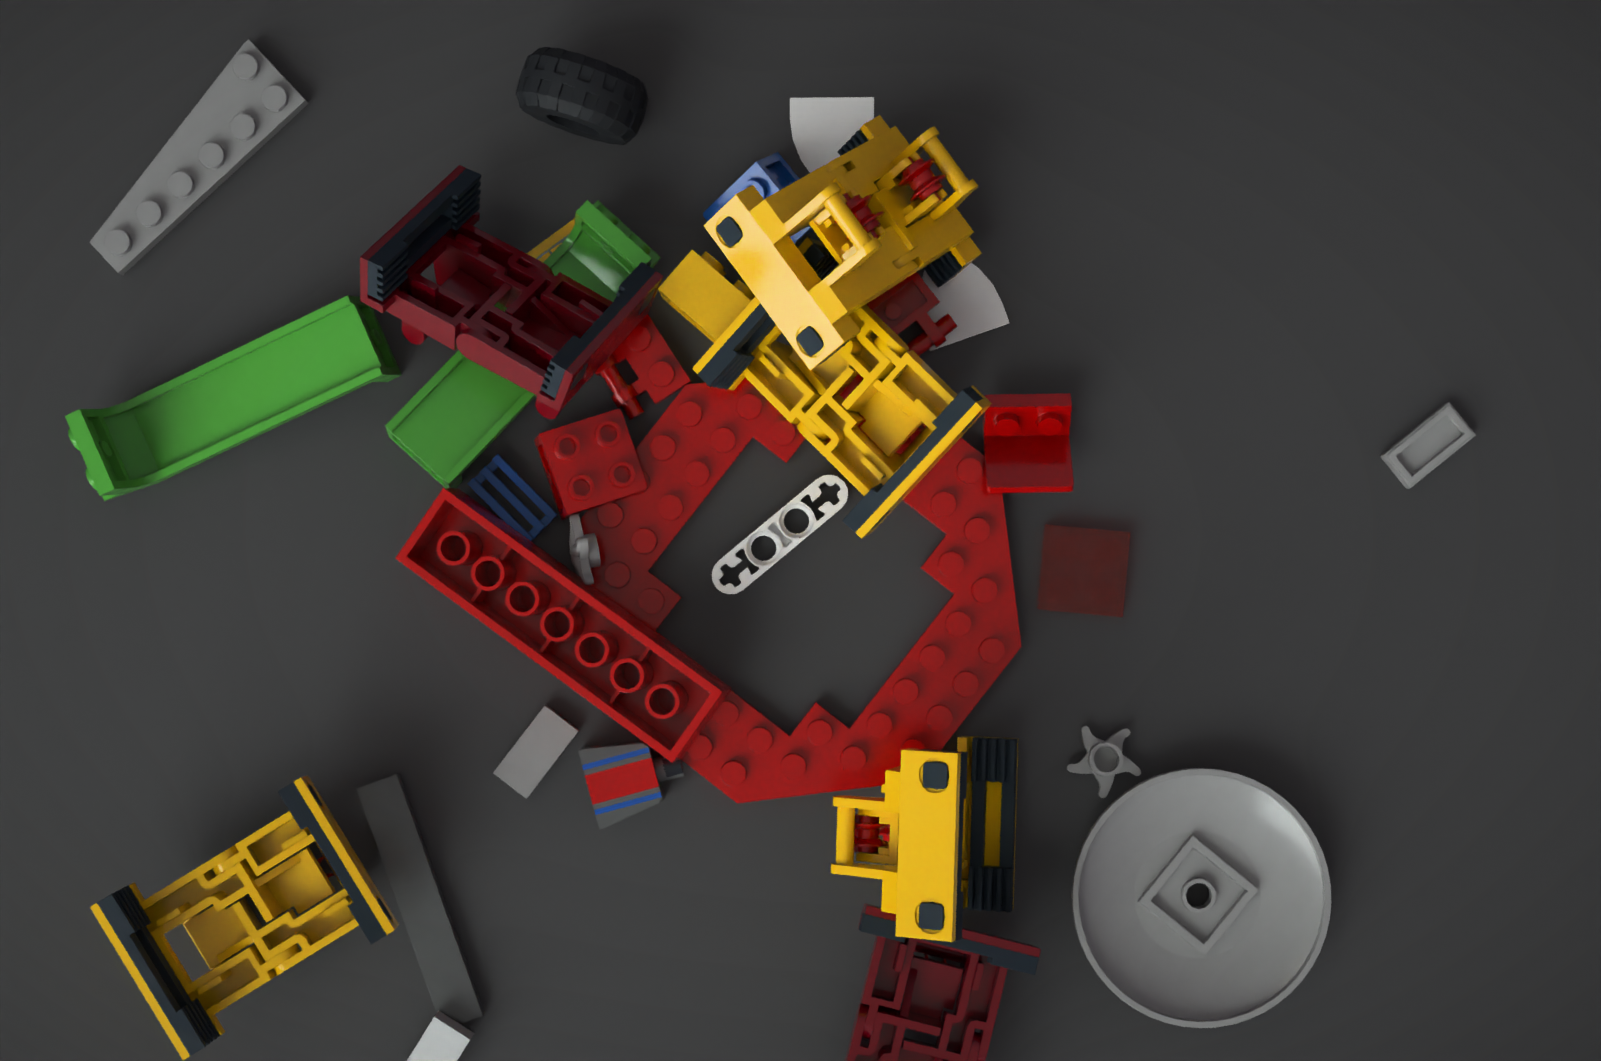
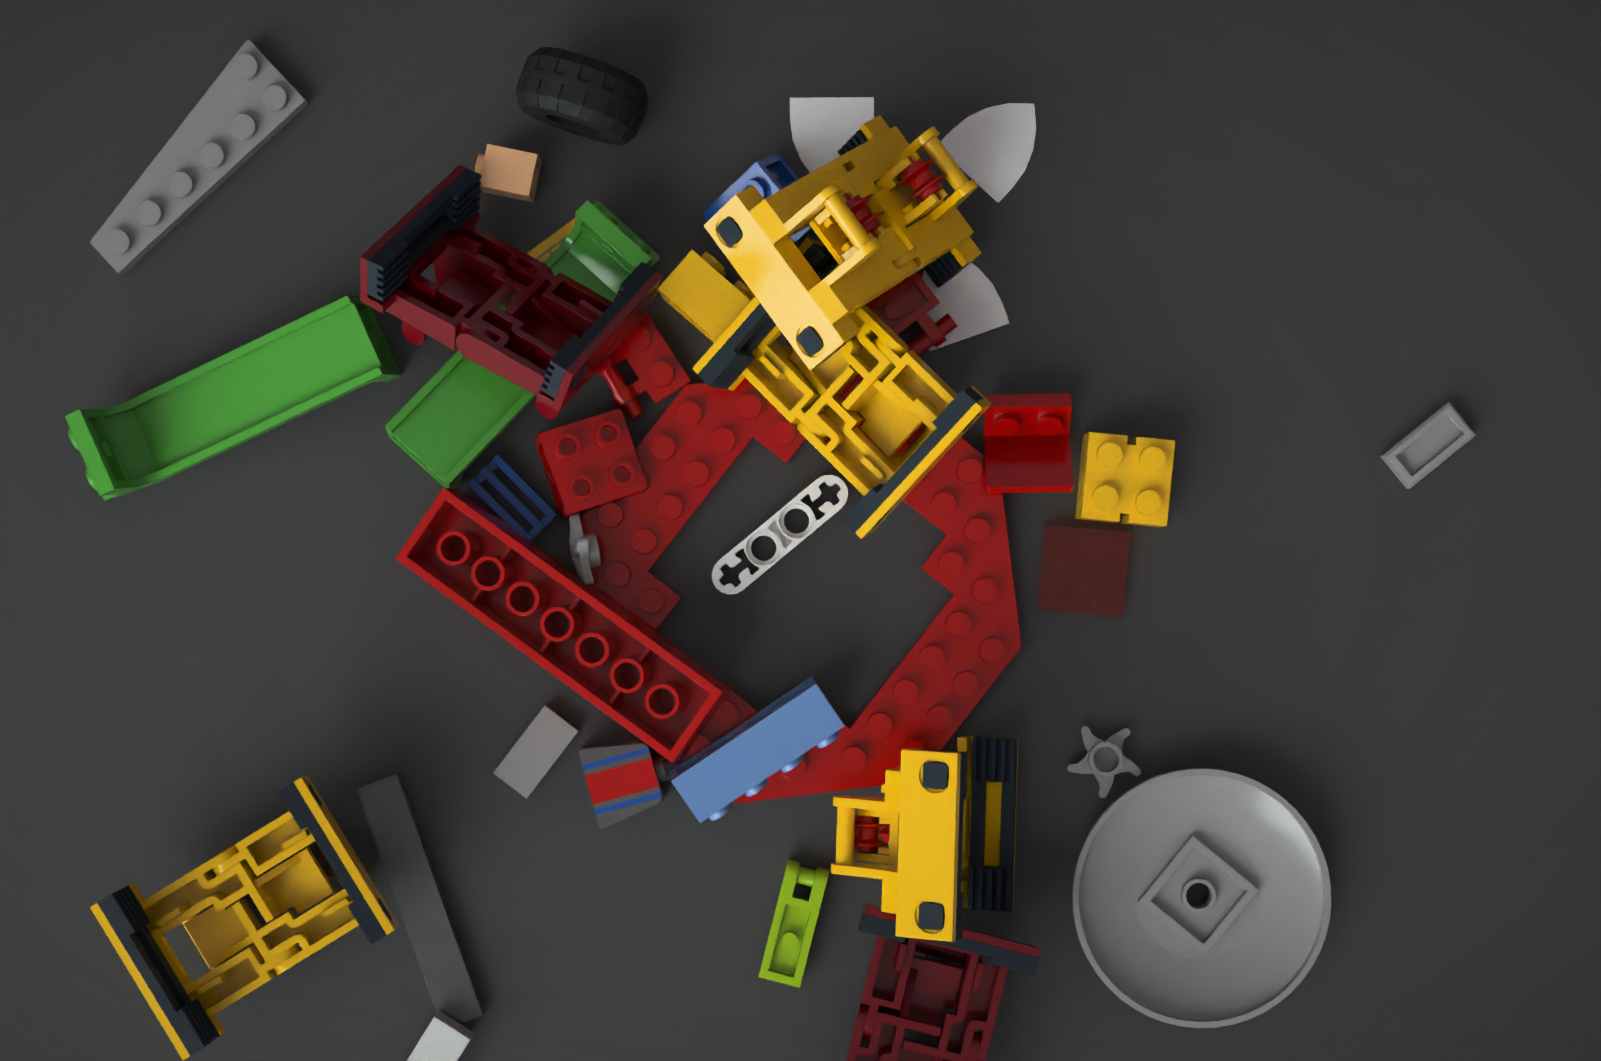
(509, 172): none -> light nougat brick
(756, 750): none -> medium blue brick
(793, 925): none -> lime plate
(994, 146): none -> white sticker
(1125, 479): none -> yellow piece

